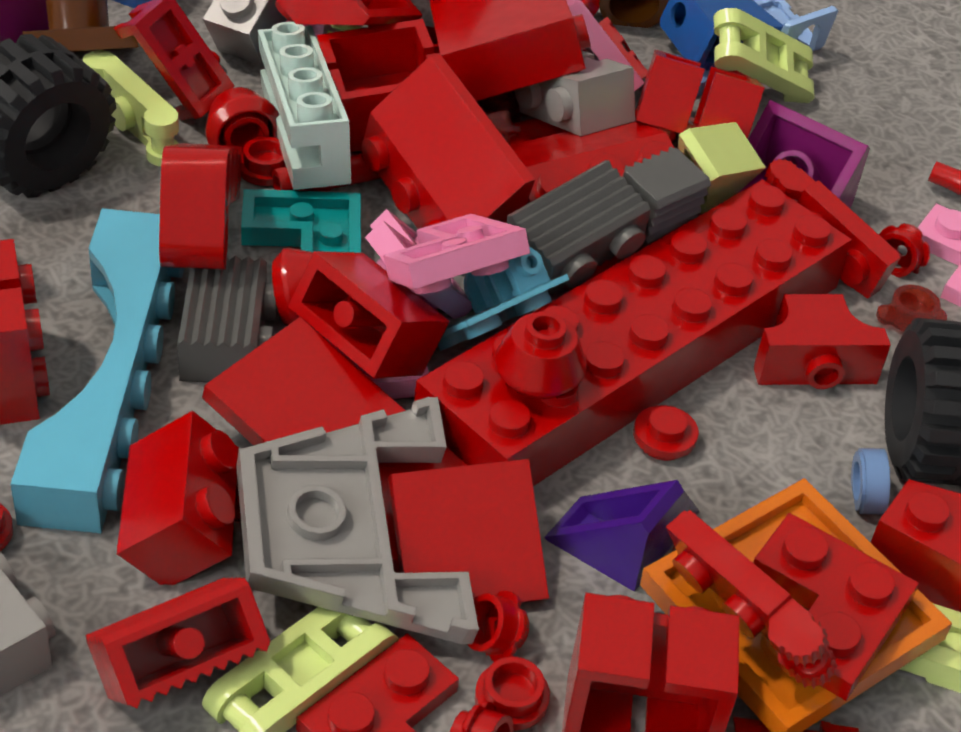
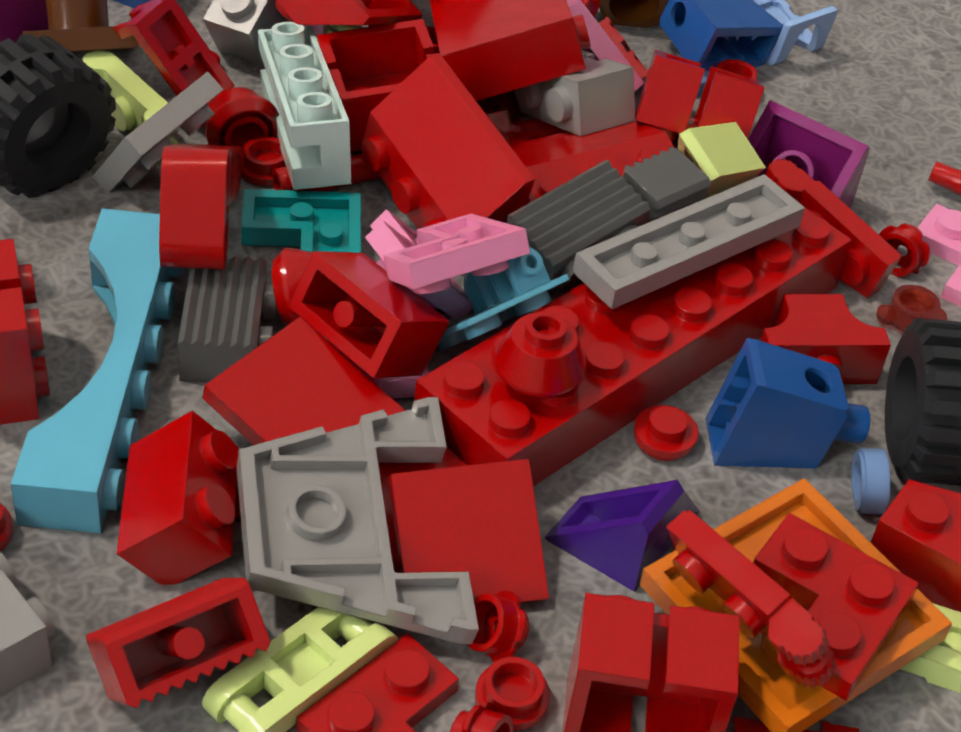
(144, 146): none -> light grey plate
(687, 241): none -> light grey plate
(764, 54): yellowish green plate -> none
(781, 410): none -> blue torso

